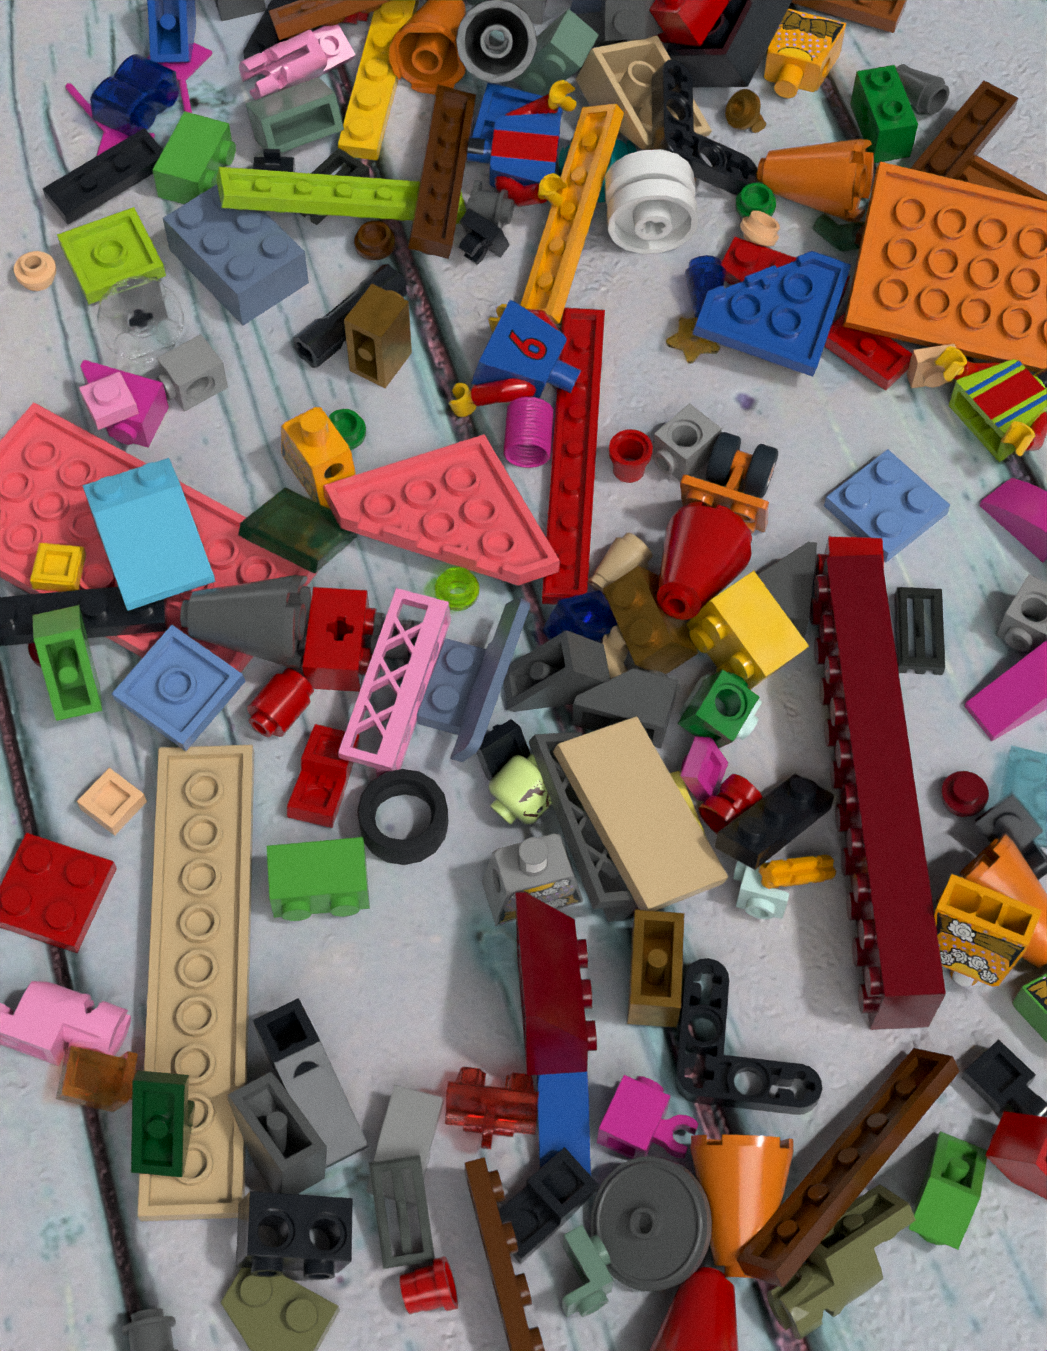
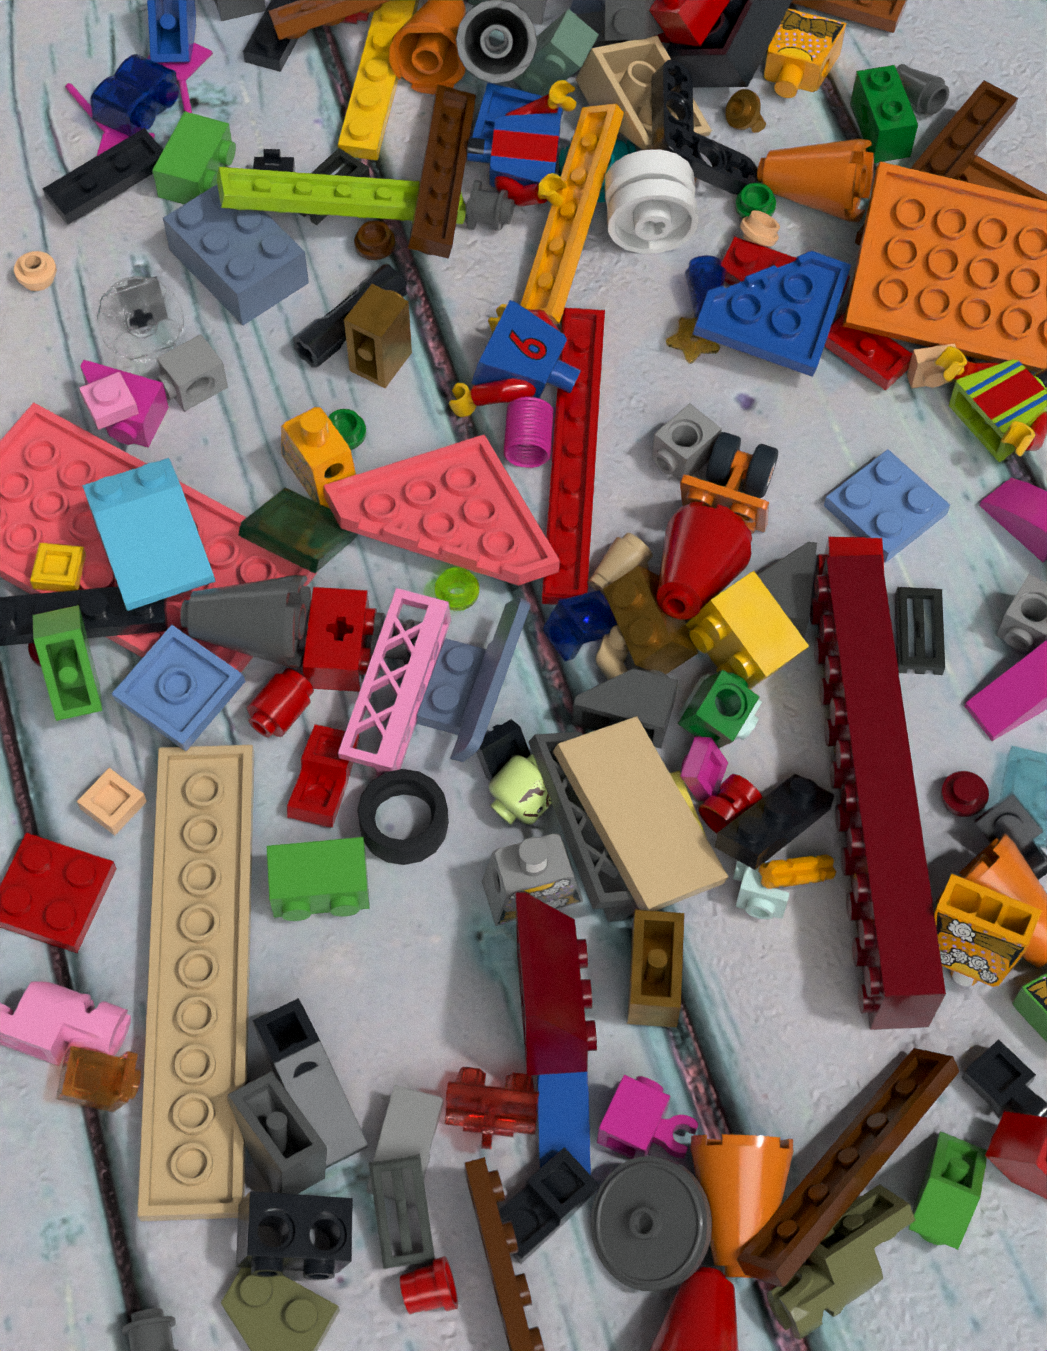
(109, 252): lime plate -> none
(160, 1123): dark green slope -> none
(295, 116): sand green brick -> none
(297, 60): bright pink plate -> none
(481, 237): black tile -> none
(555, 673): dark grey slope -> none
(590, 1261): sand green bracket -> none
(631, 445): red piece -> none
(724, 1068): black beam -> none
(839, 236): clear green arm -> none

